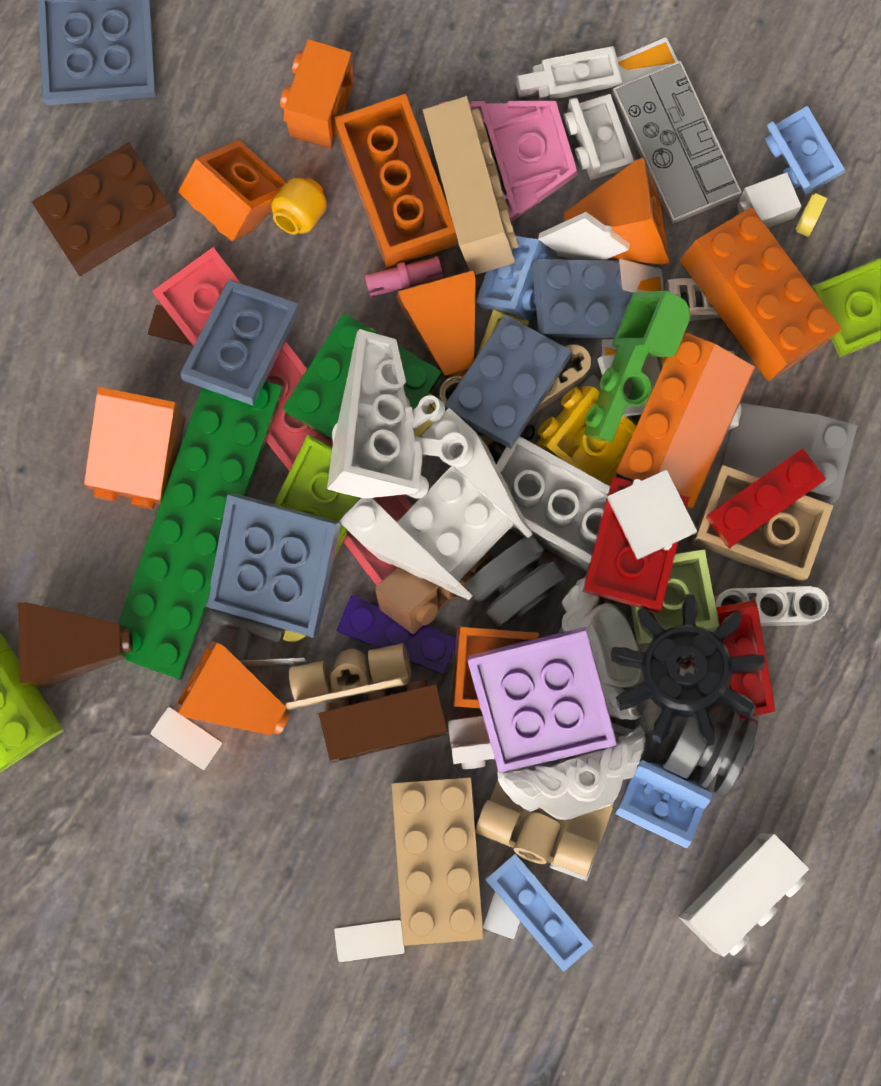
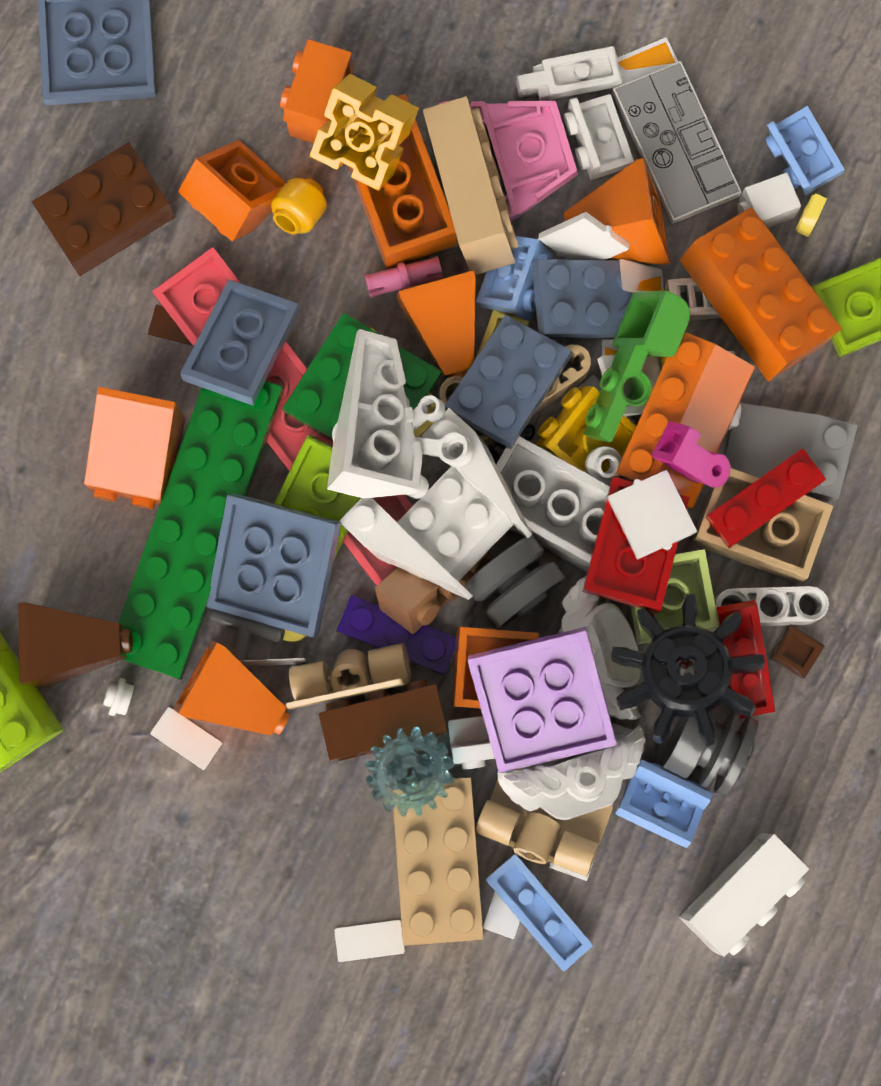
(118, 697): none -> white plate
(363, 131): none -> yellow brick
(425, 769): none -> clear light blue gear
(595, 459): none -> white plate
(681, 453): none -> dark pink leg
(797, 652): none -> reddish brown tile

